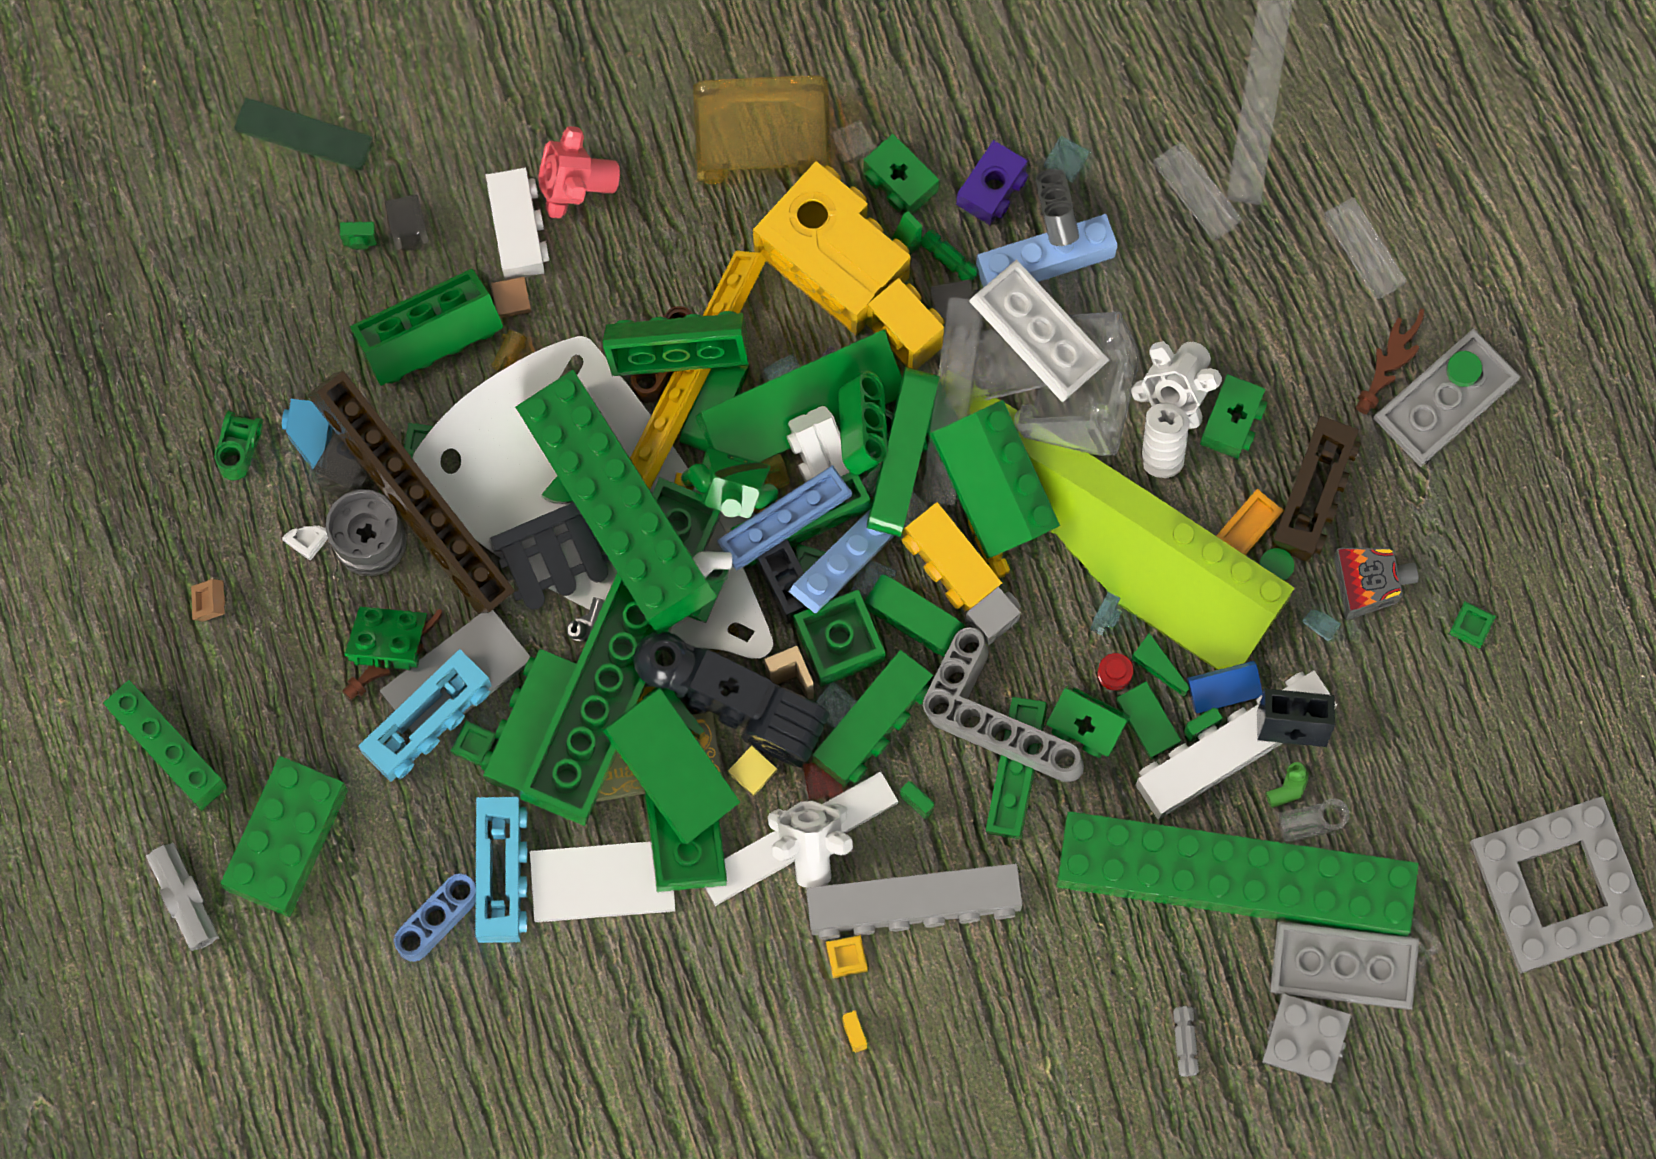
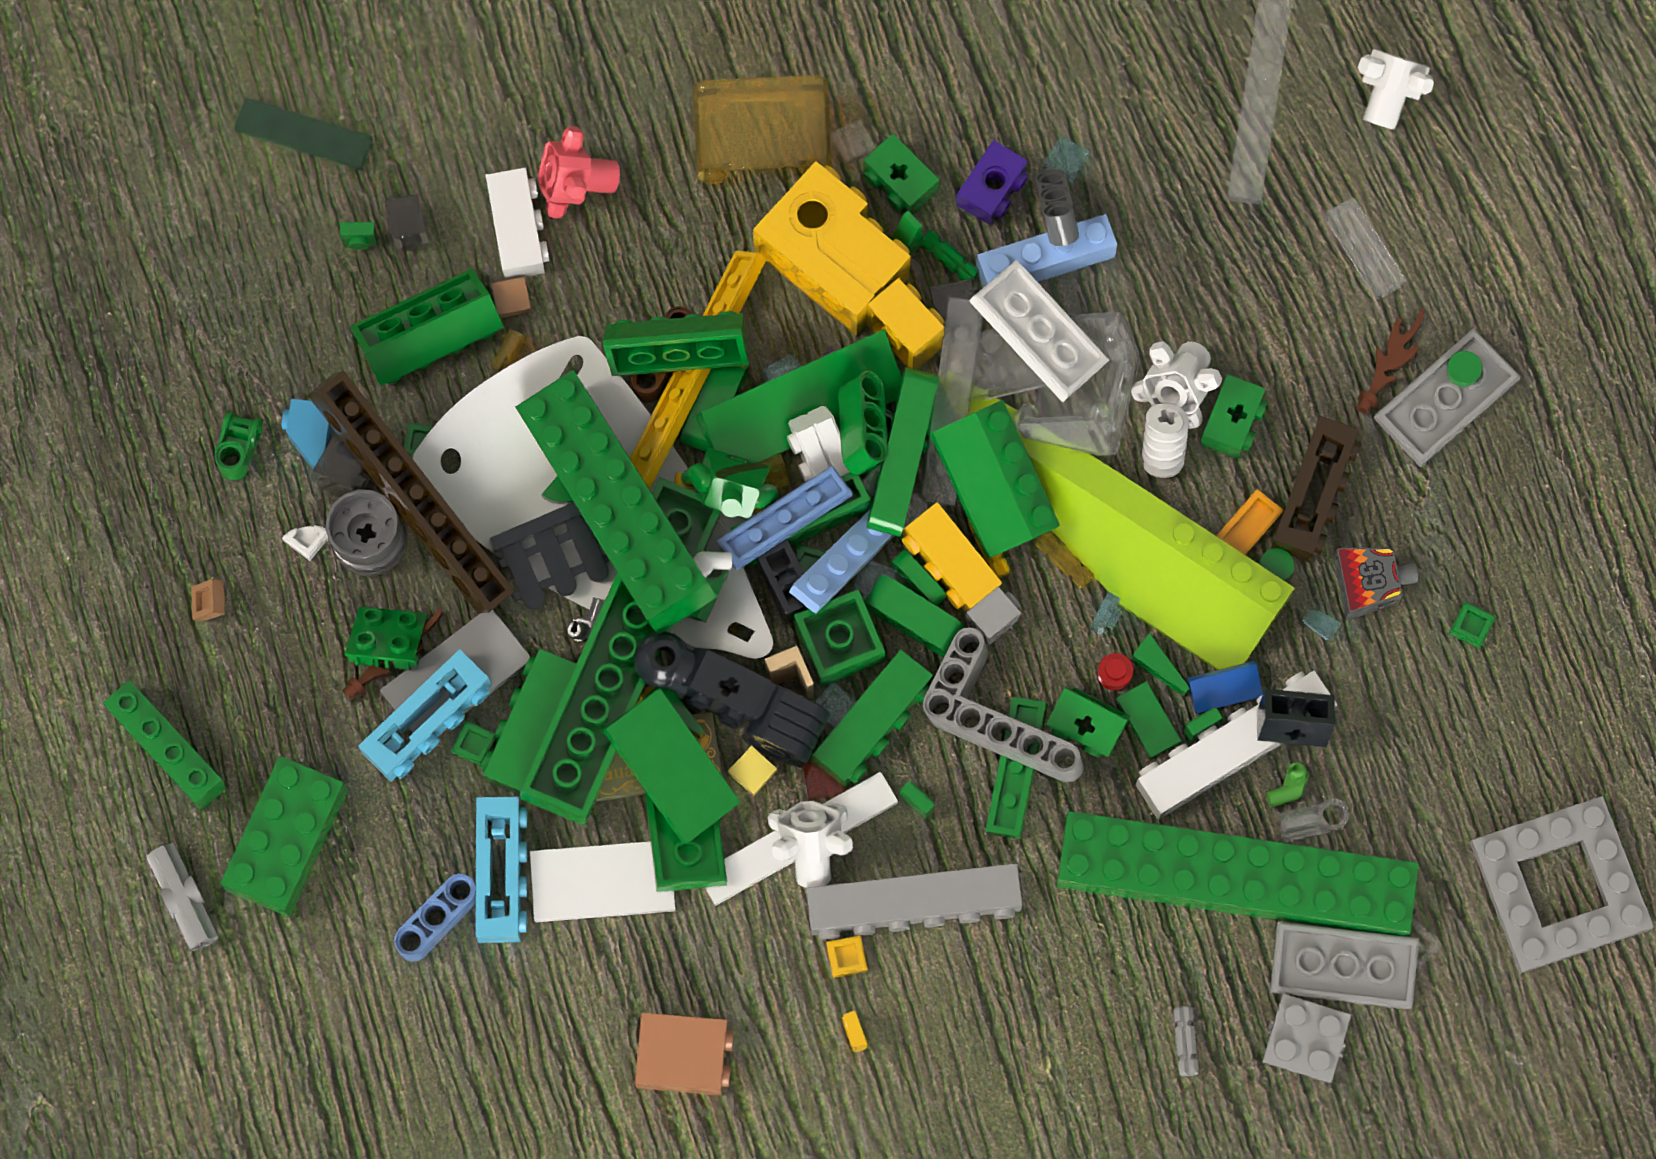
(683, 1054): none -> nougat brick
(918, 578): none -> green beam
(1064, 560): none -> clear yellow axle
(1197, 191): clear tile -> none
(1392, 82): none -> white piece

